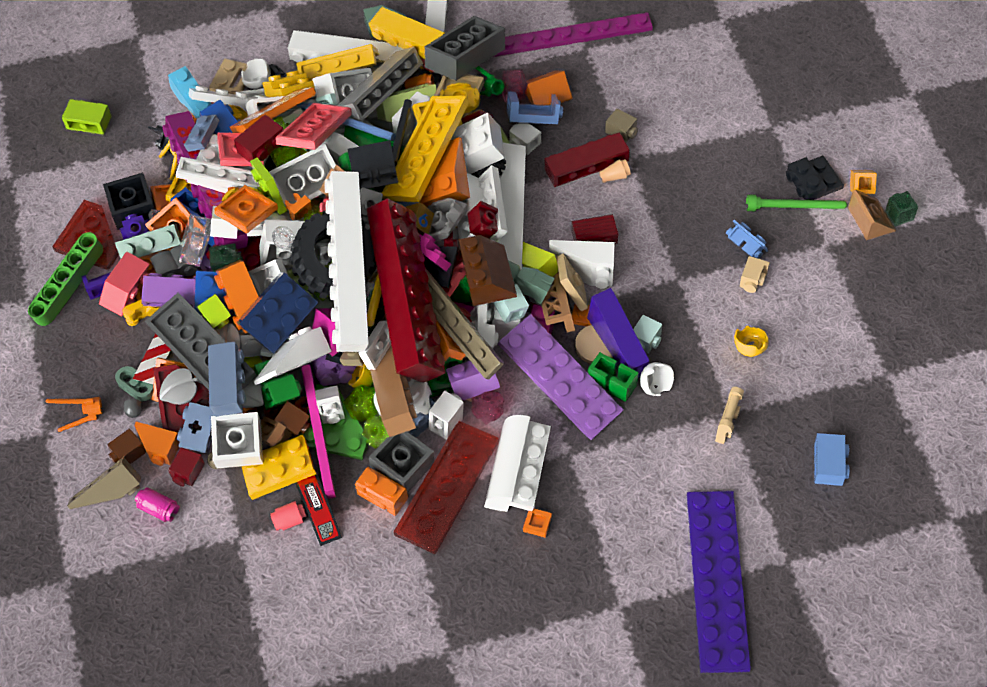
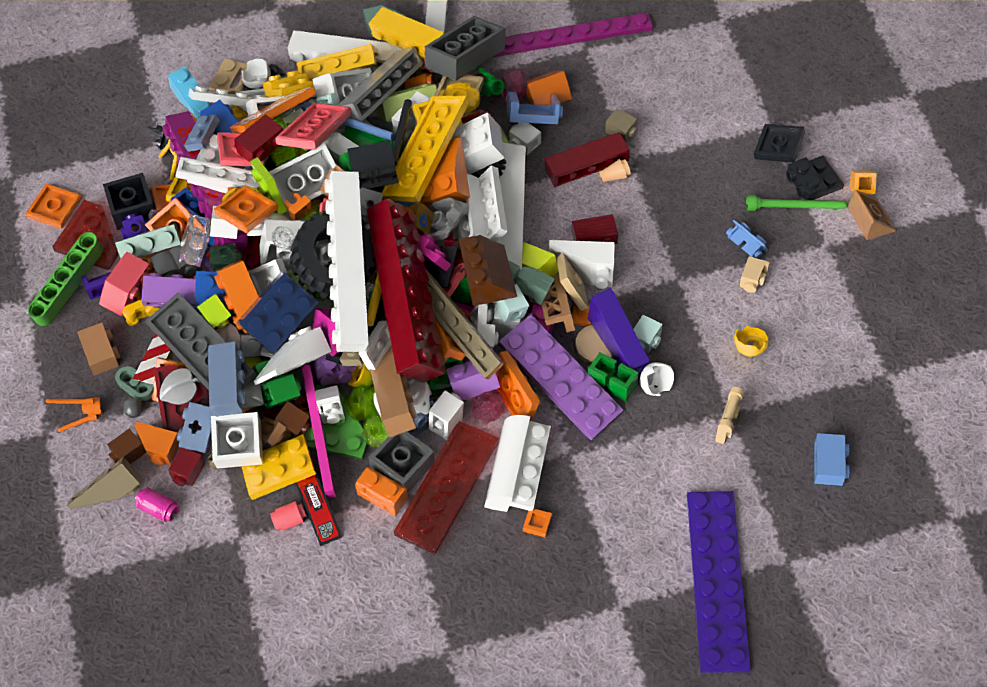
(53, 205): none -> orange tile
(86, 116): lime brick -> none
(98, 348): none -> medium nougat brick
(483, 220): dark red brick -> none
(515, 388): none -> orange plate
(779, 143): none -> black plate
(901, 208): clear green brick -> none

